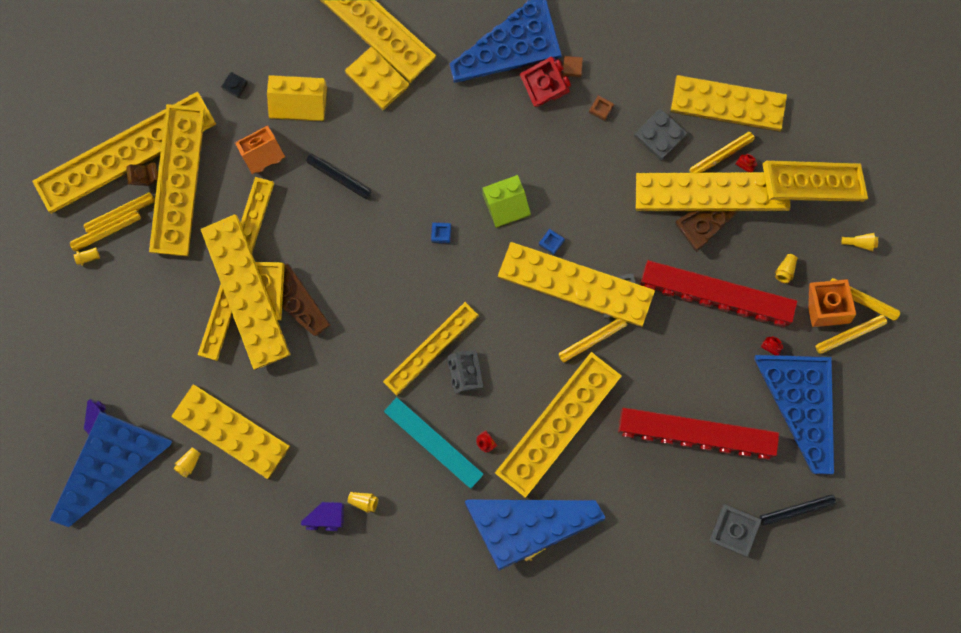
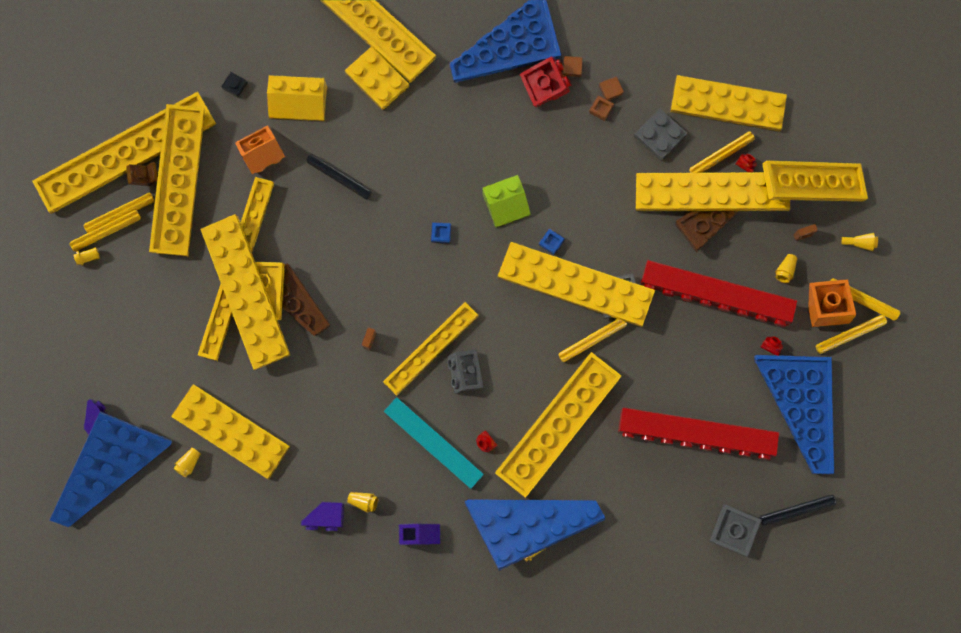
(369, 339): none -> dark orange tile
(419, 534): none -> dark purple slope
(611, 88): none -> dark orange tile
(805, 232): none -> dark orange tile

